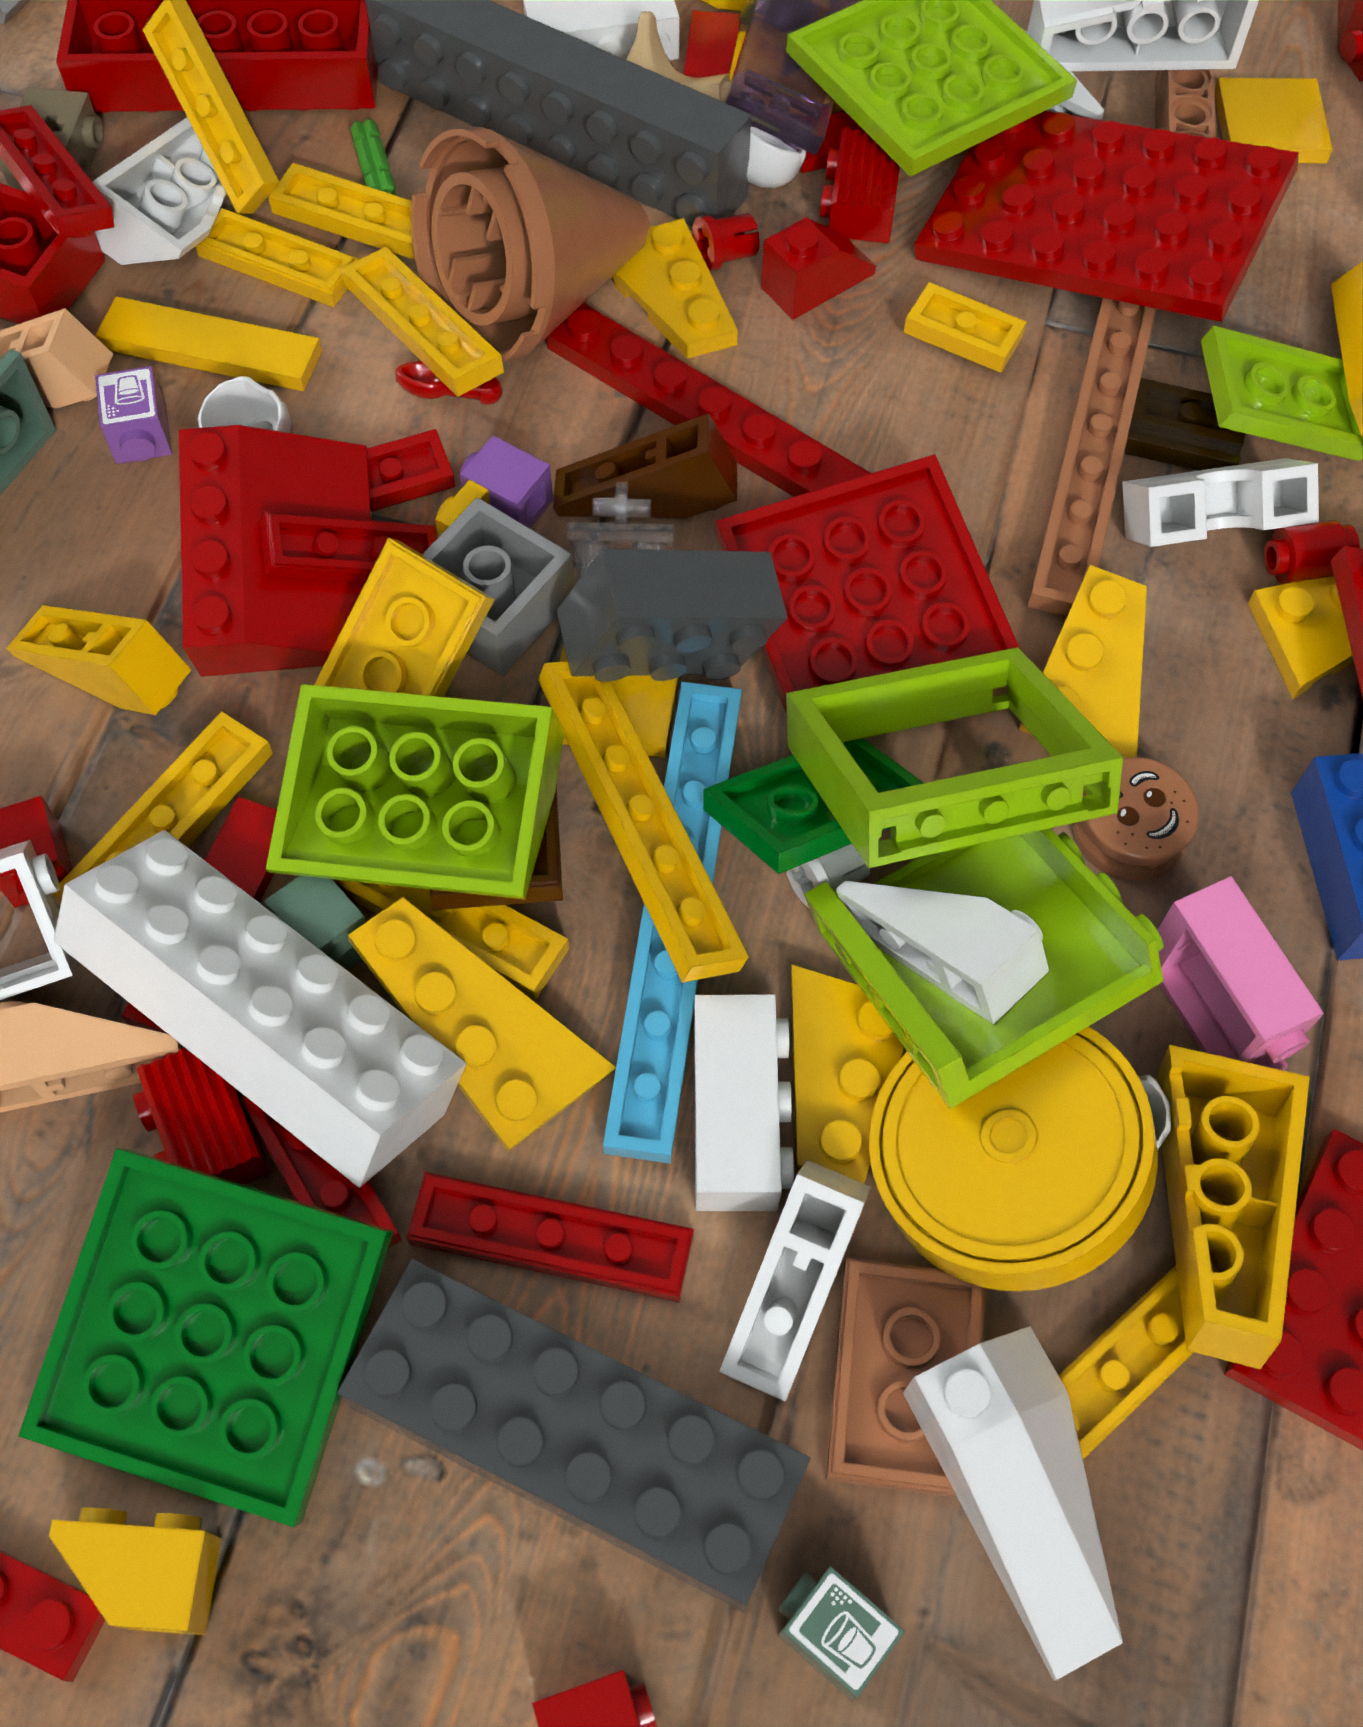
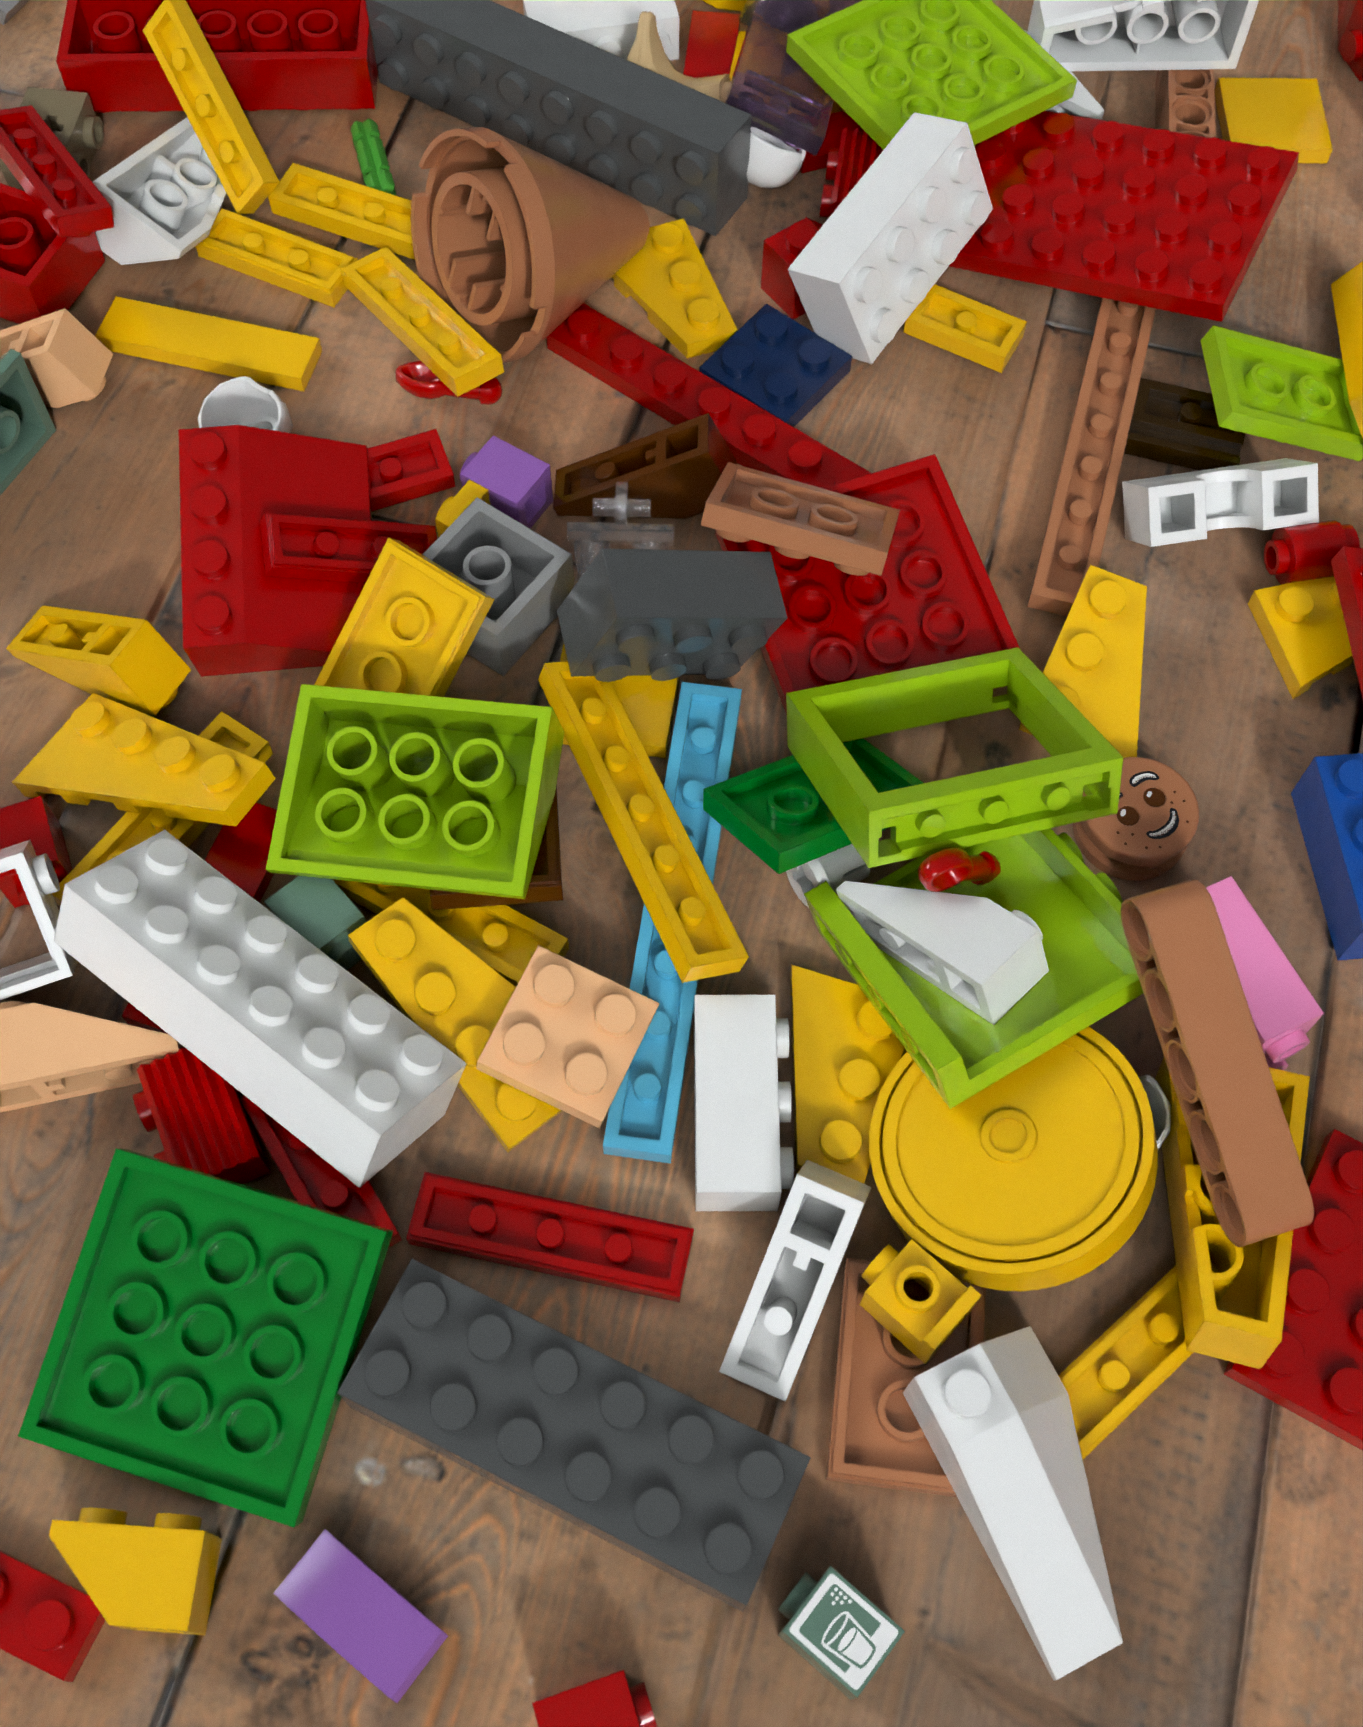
(133, 415): medium lavender brick -> none
(141, 763): none -> yellow wing
(360, 1616): none -> medium lavender slope
(567, 1036): none -> light nougat plate
(724, 238): red bush -> none
(778, 365): none -> dark blue plate
(800, 519): none -> nougat plate
(892, 236): none -> white brick
(916, 1324): none -> yellow brick
(954, 865): none -> red piece
(1216, 1063): none -> nougat beam

